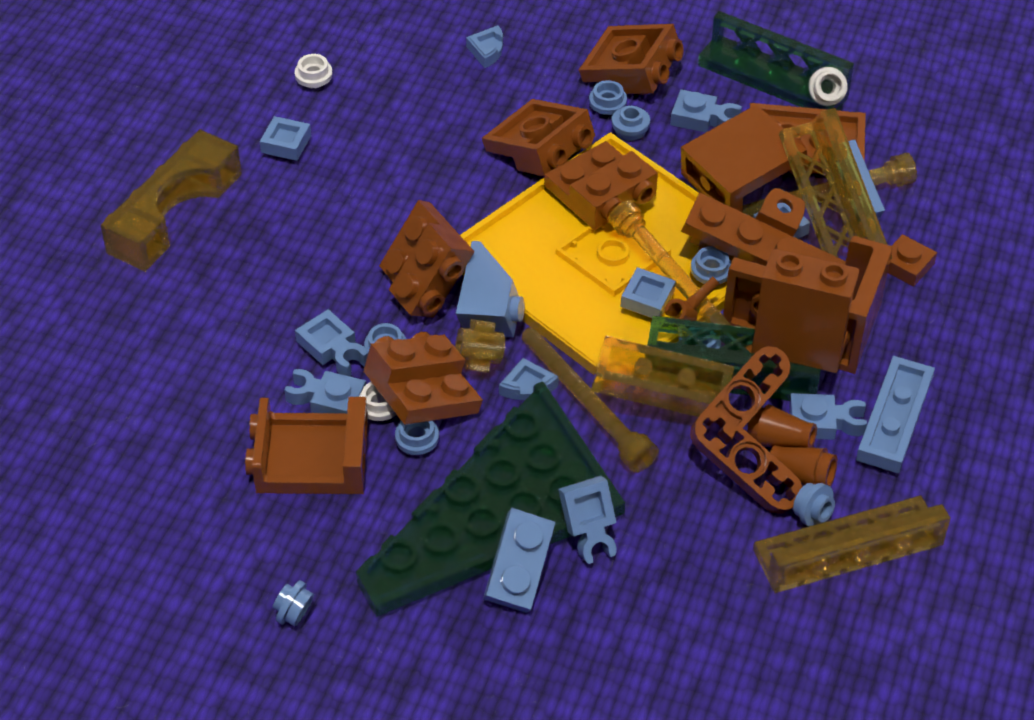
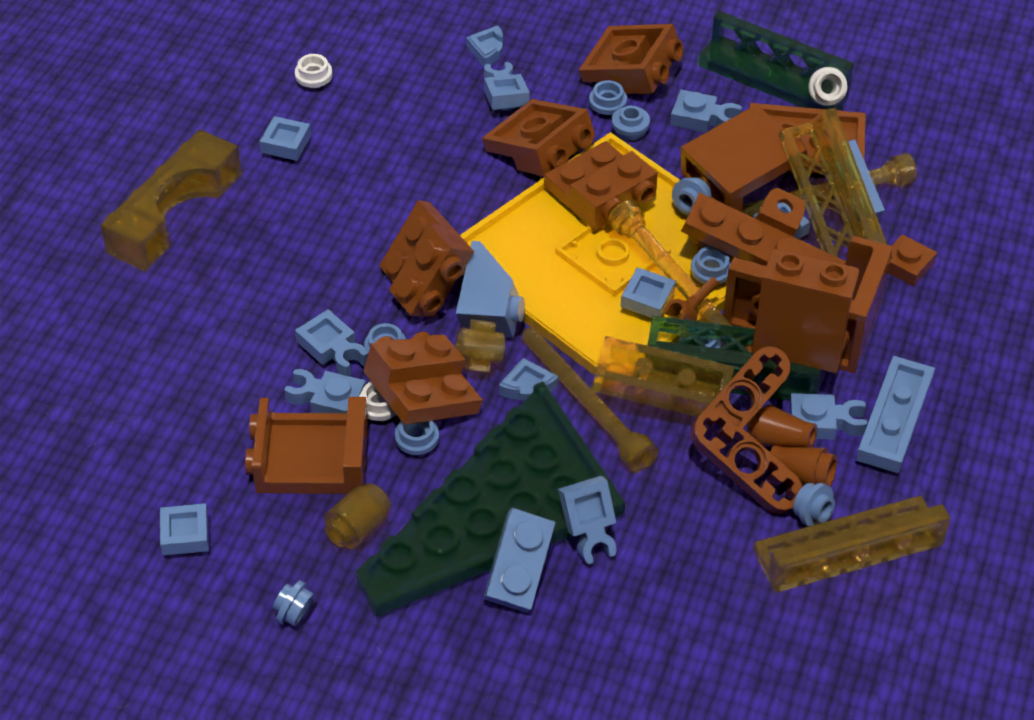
(184, 529): none -> medium blue plate
(357, 516): none -> clear yellow brick
(505, 89): none -> medium blue plate
(688, 188): none -> medium blue plate

